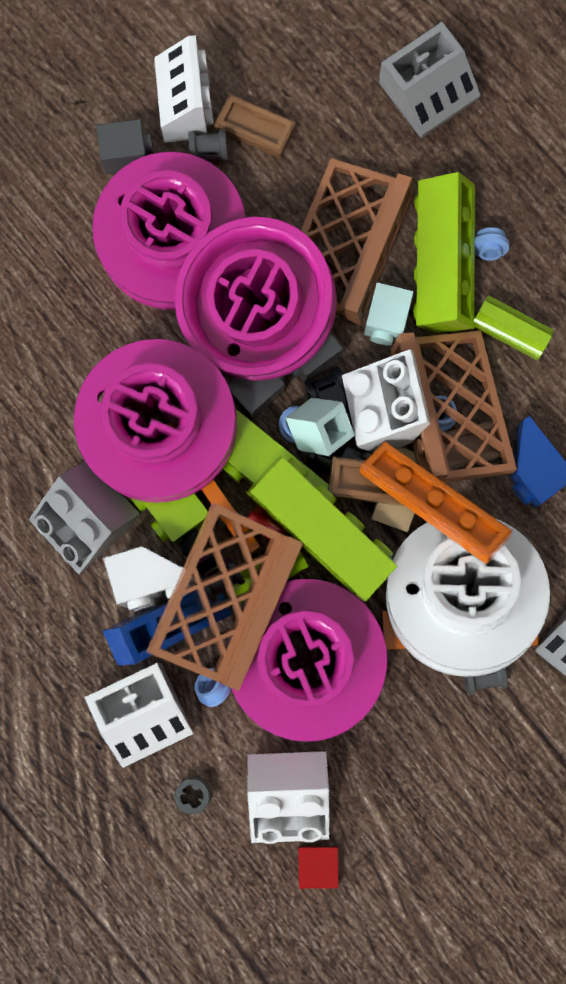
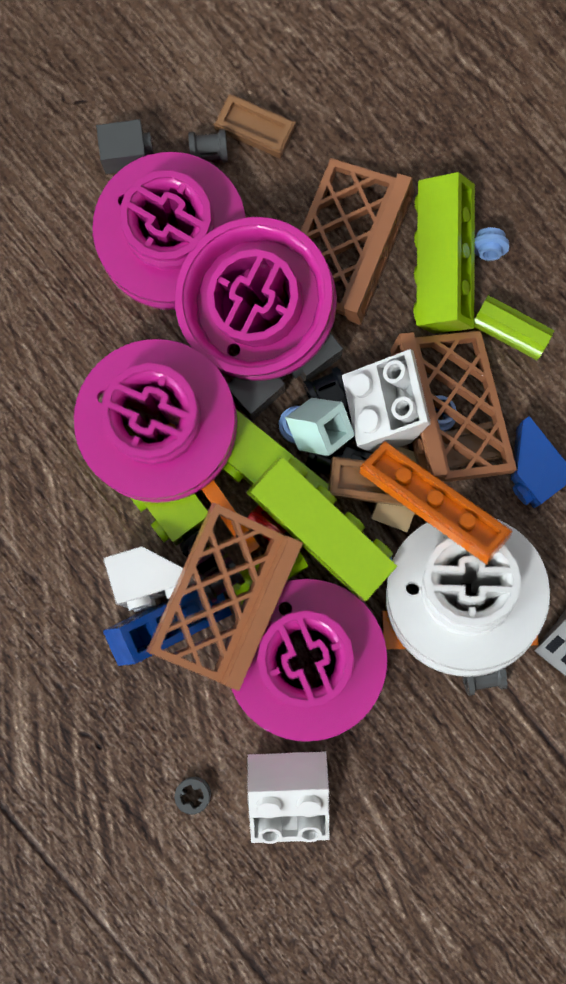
(82, 516): light grey slope -> none
(139, 714): white slope -> none
(183, 90): white slope -> none
(210, 691): light blue plate -> none
(318, 867): red tile -> none
(387, 313): light aqua brick -> none
(429, 80): light grey slope -> none

